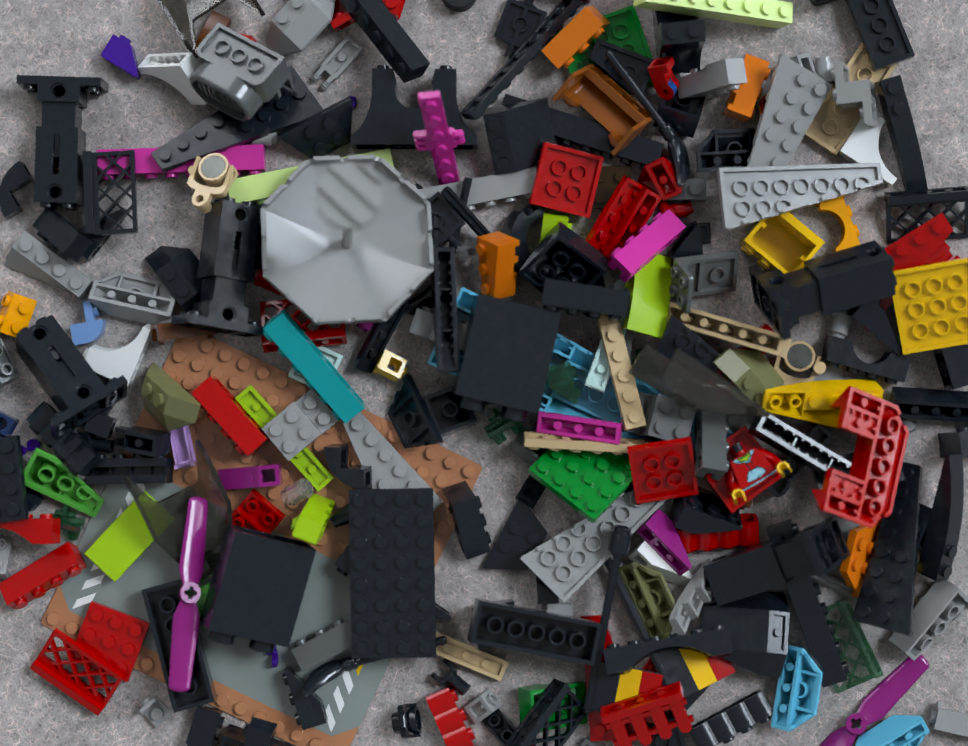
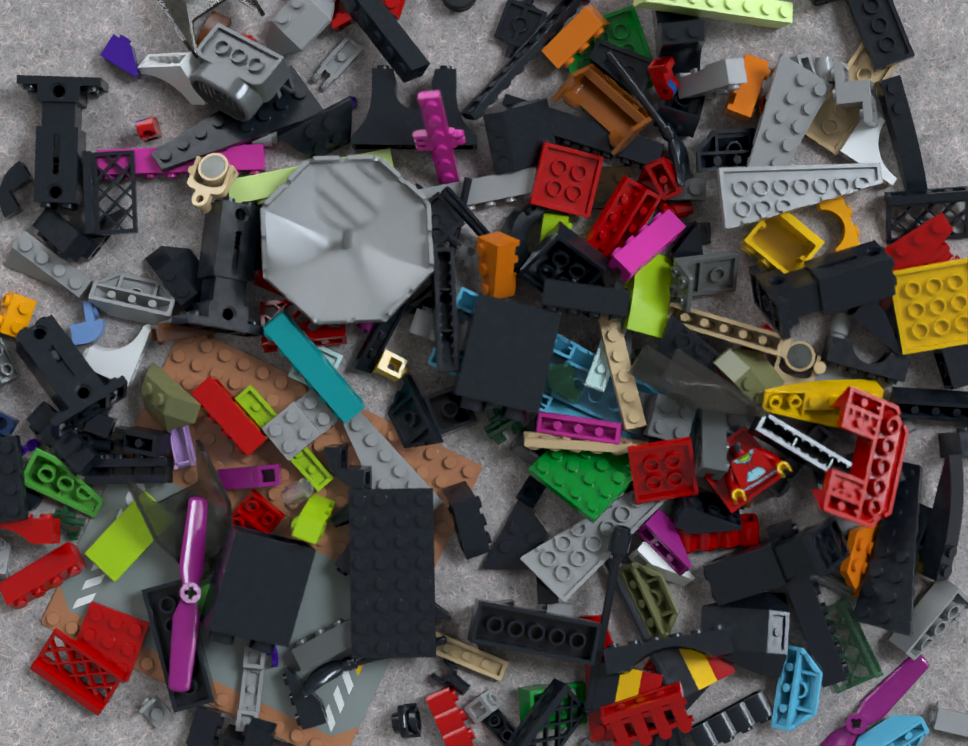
(148, 129): none -> red leg
(251, 687): none -> light grey slope
(691, 601): light grey slope -> none

